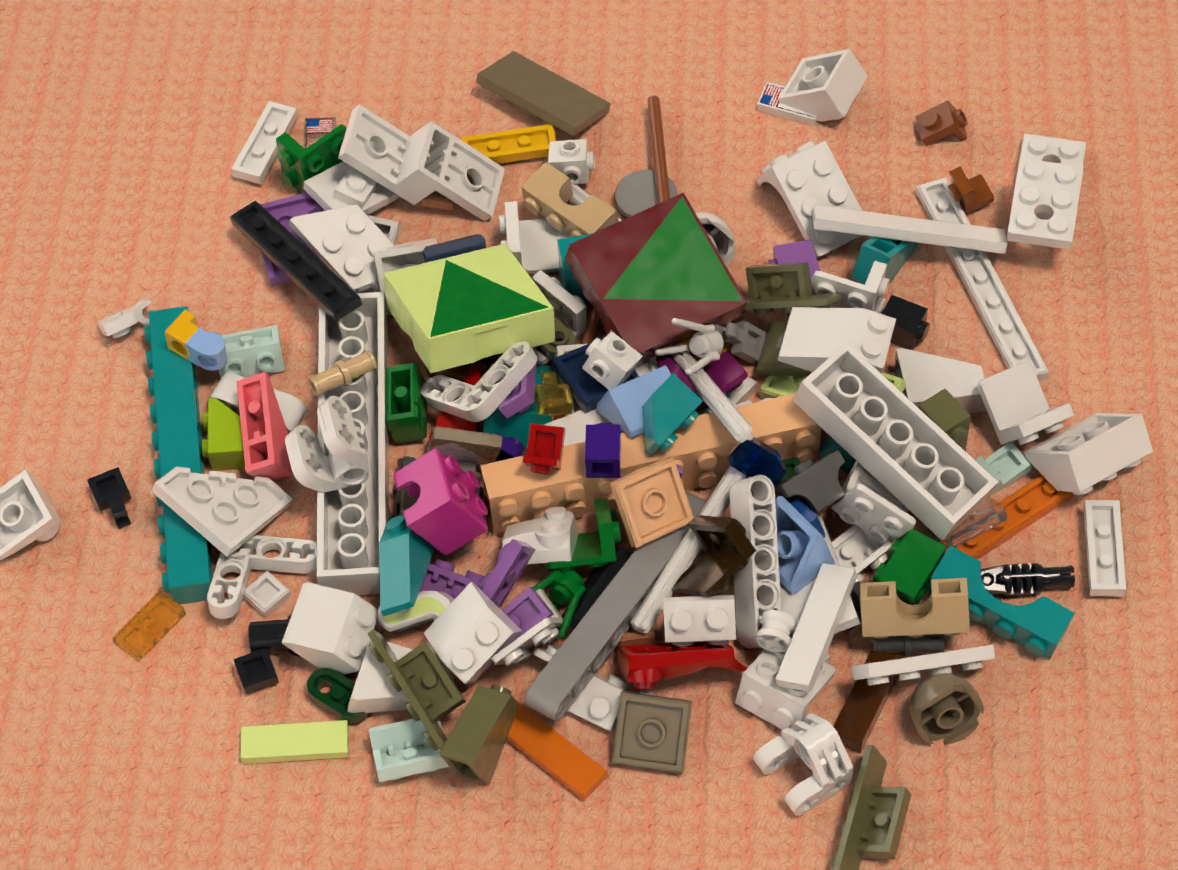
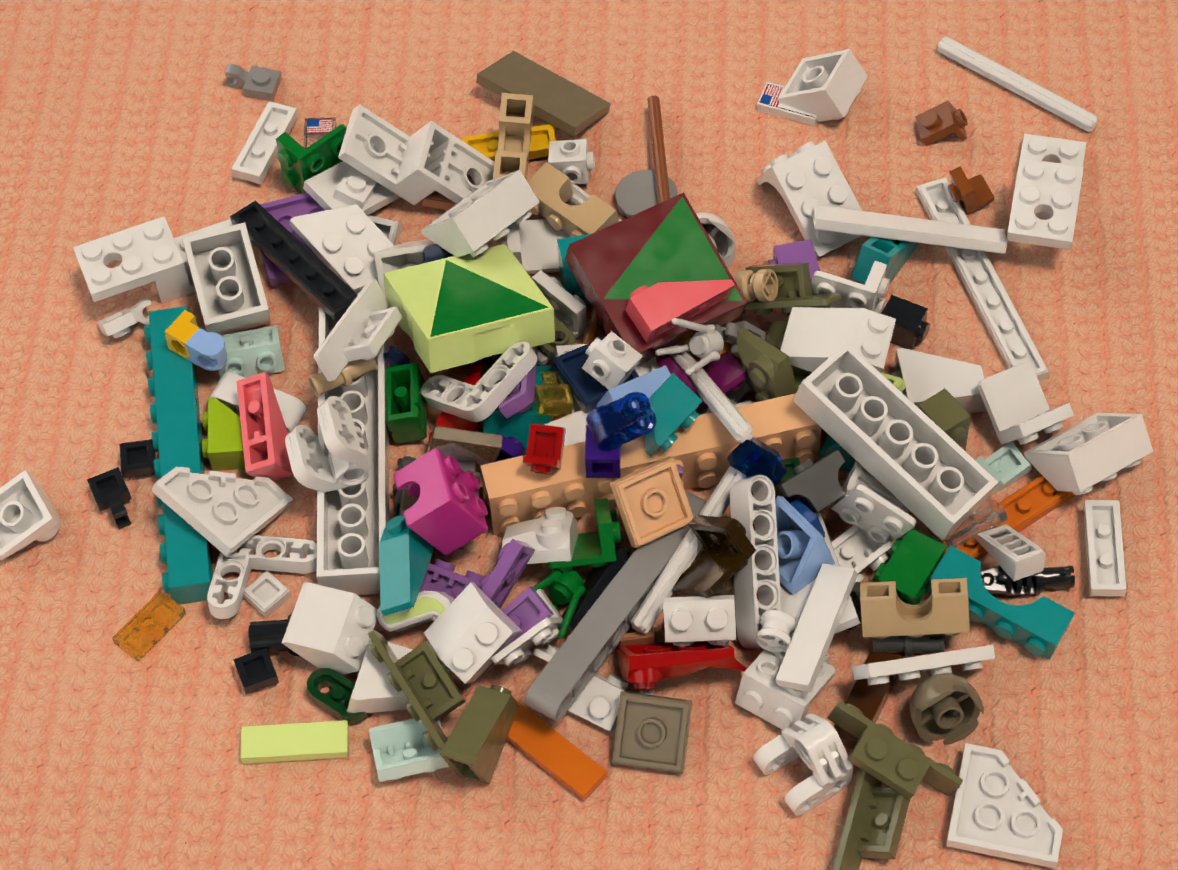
(137, 458): none -> black plate
(146, 256): none -> white bracket
(226, 280): none -> white brick
(256, 83): none -> light grey plate
(359, 331): none -> white bracket
(396, 356): none -> axle
(483, 215): none -> white slope
(514, 134): none -> tan arch
(620, 422): none -> clear blue piece
(656, 306): none -> coral slope
(757, 285): none -> tan wheel
(766, 367): none -> olive slope
(890, 758): none -> olive bracket
(1000, 812): none -> white plate
(1018, 84): none -> white axle
(1030, 558): none -> white slope

